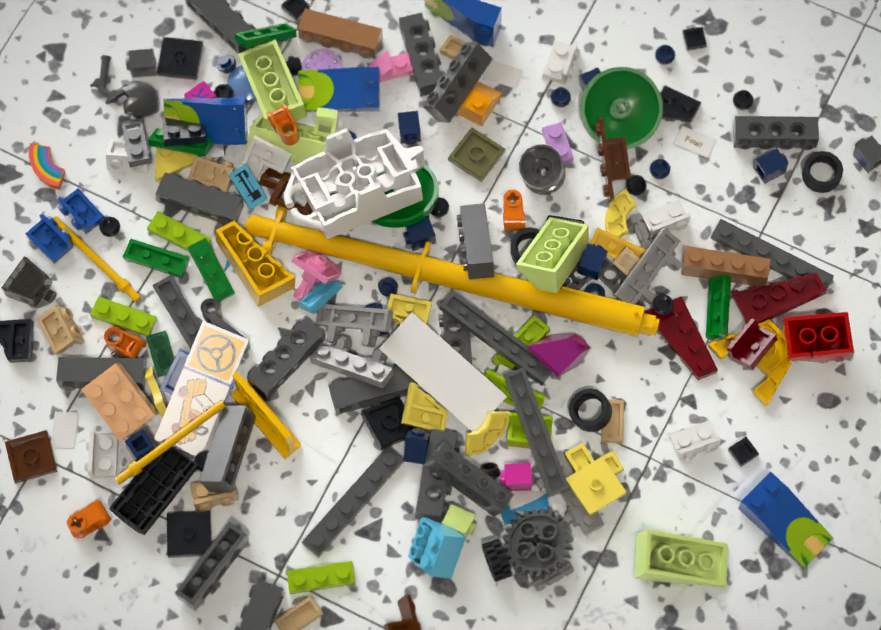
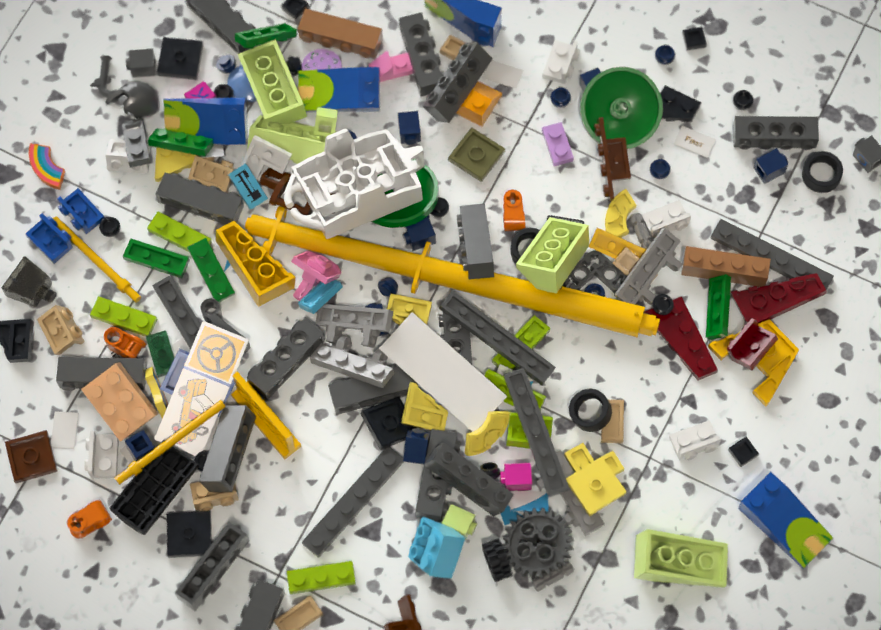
(182, 132): black wing -> none
(282, 122): orange piece -> none
(539, 158): dark grey wheel -> none
(560, 352): magenta slope -> none
(592, 261): dark blue brick -> none
(636, 185): black plate -> none
(818, 337): red piece -> none

